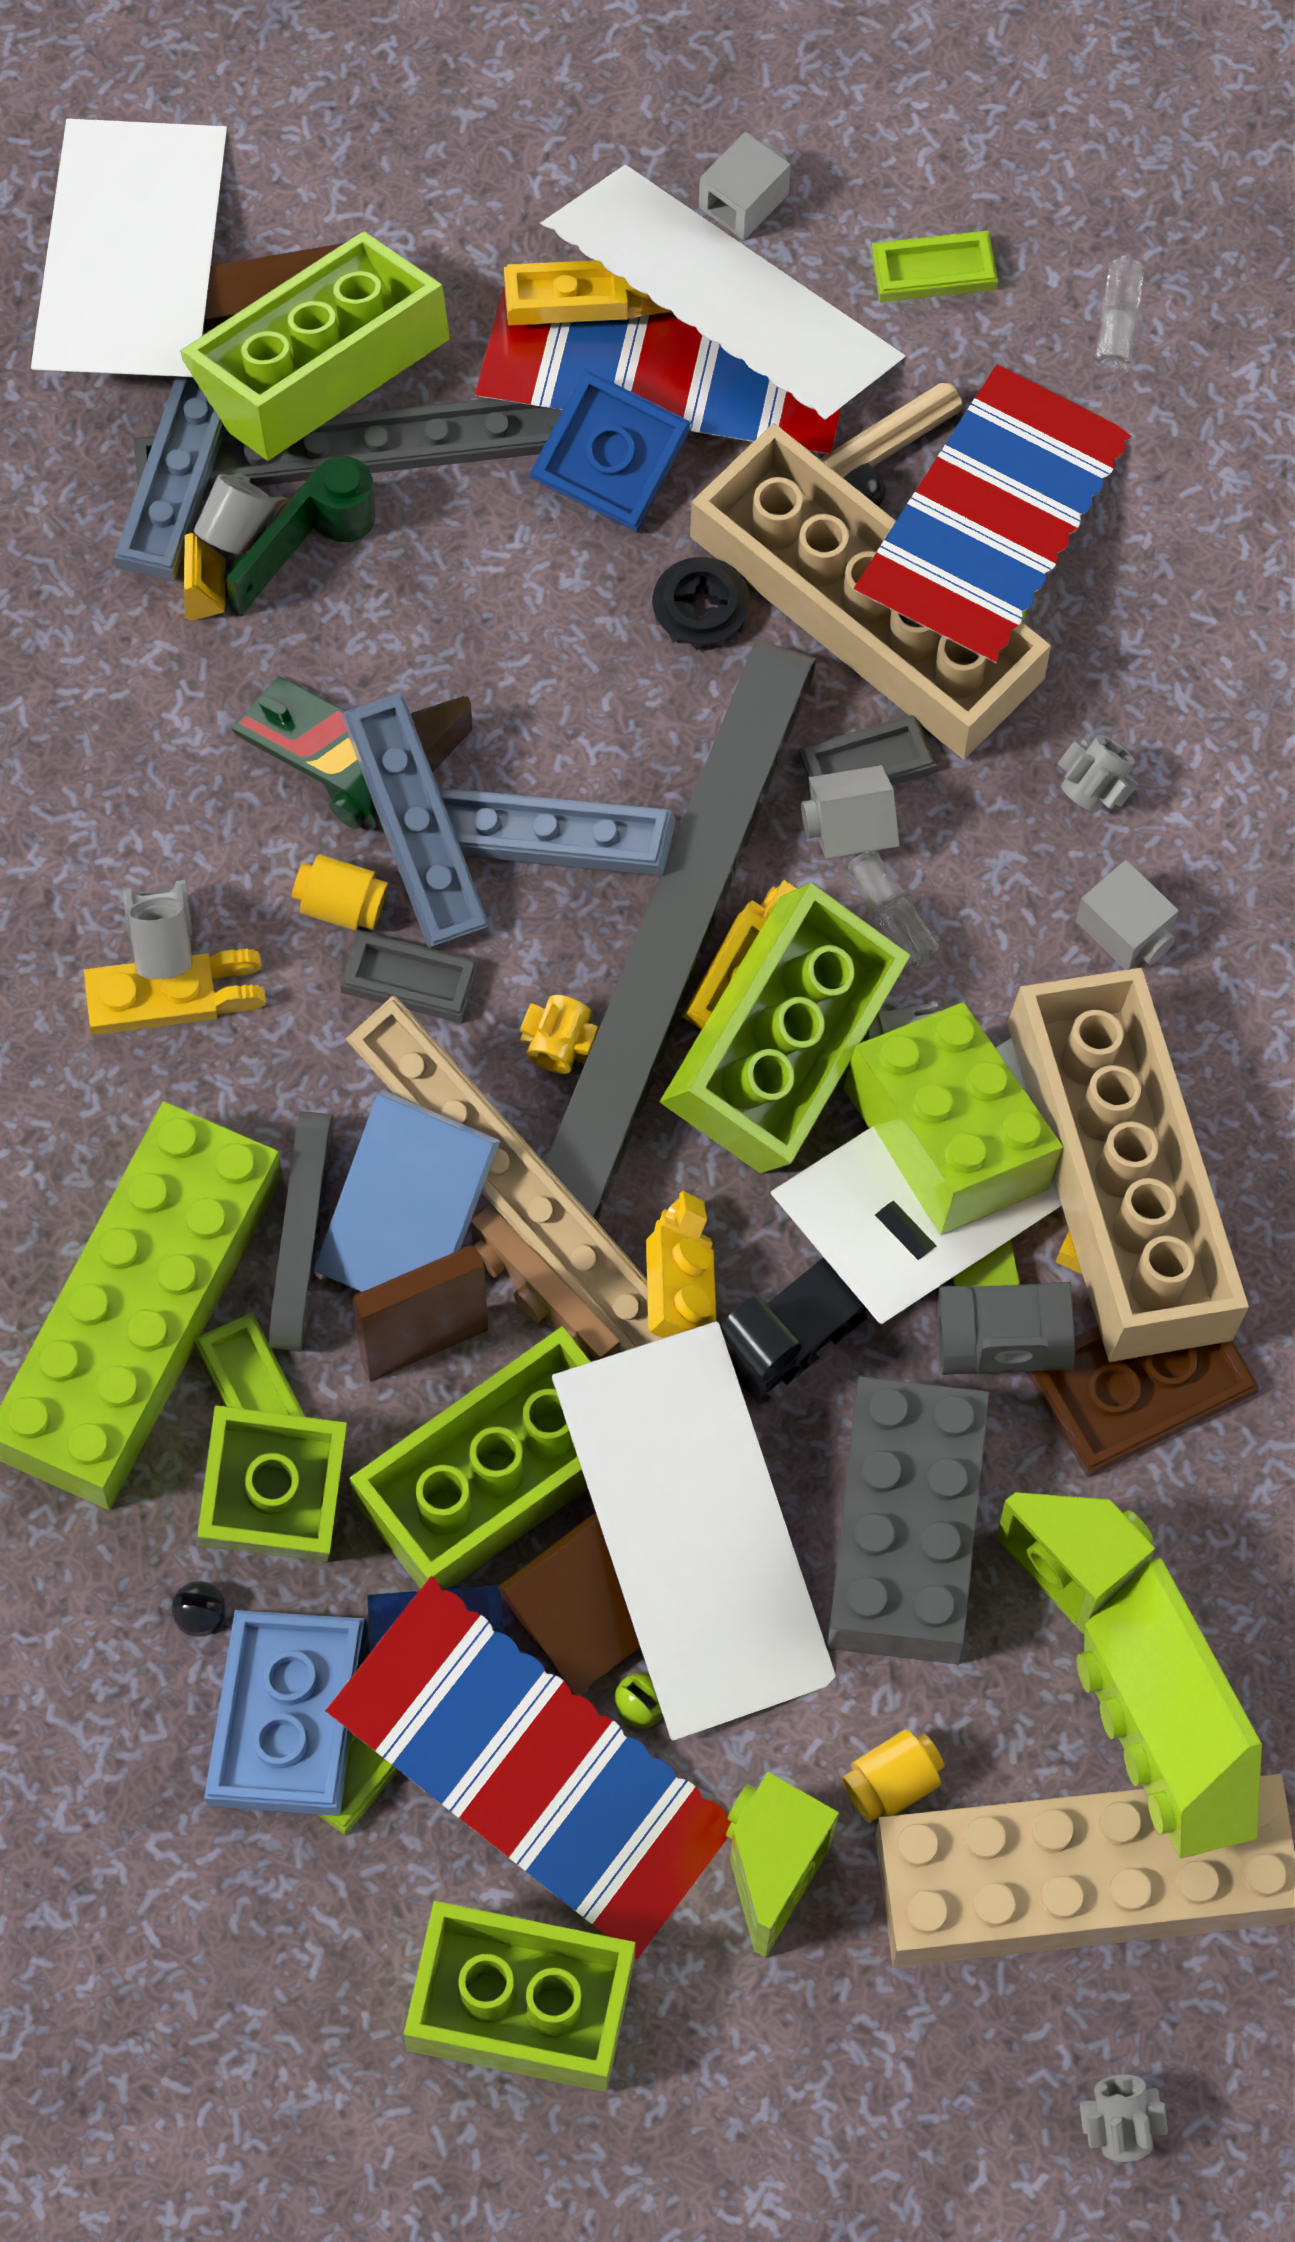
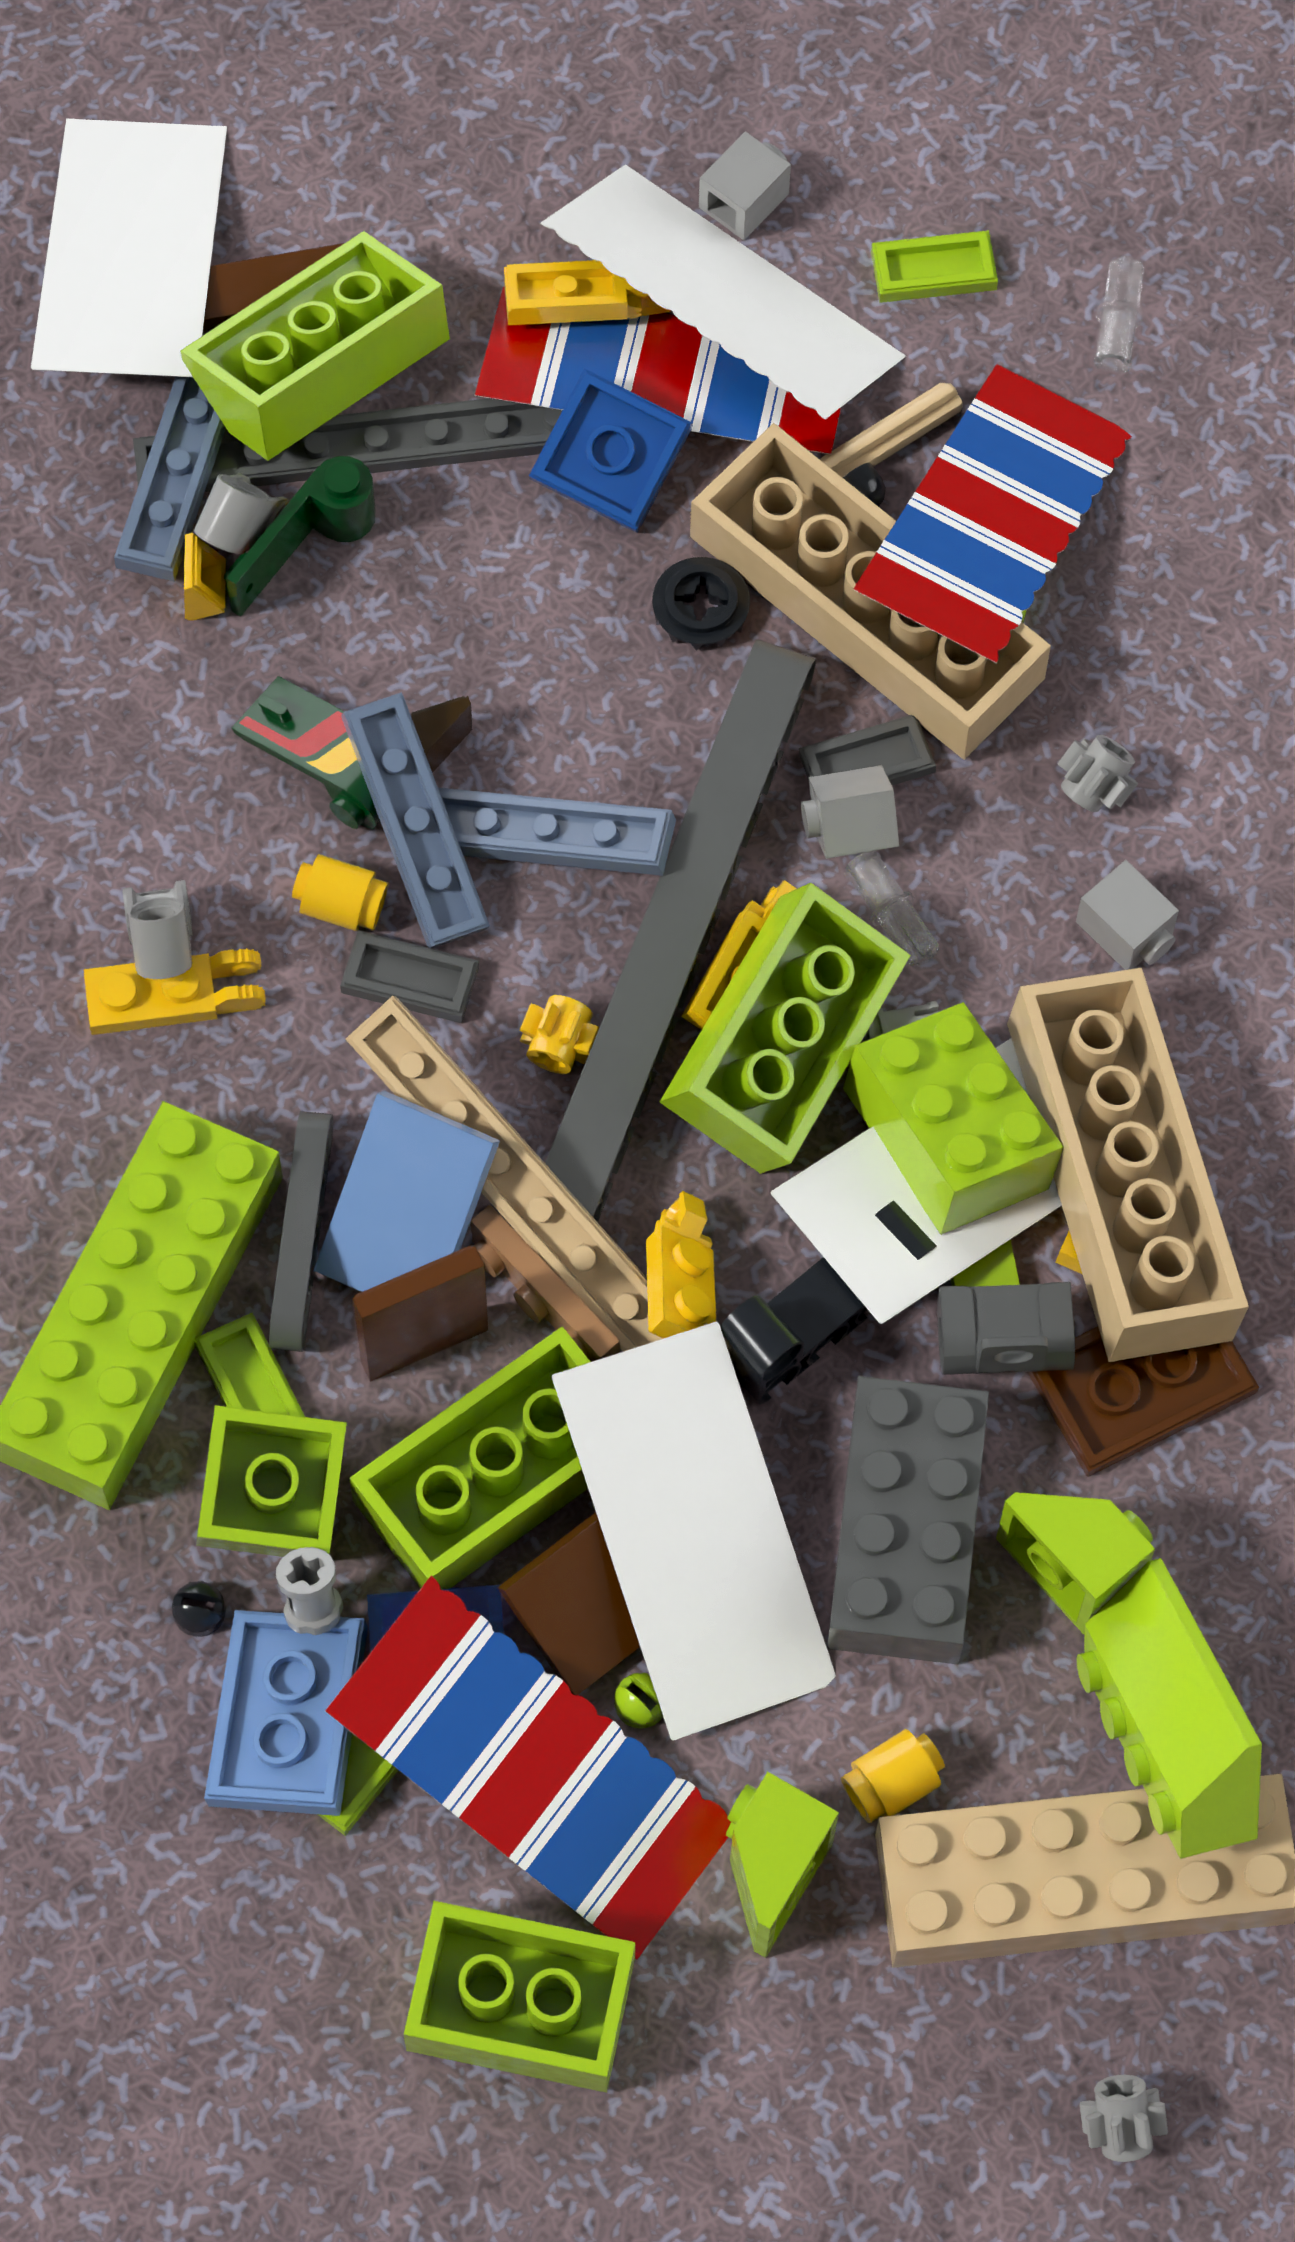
(308, 1582): none -> light grey bush

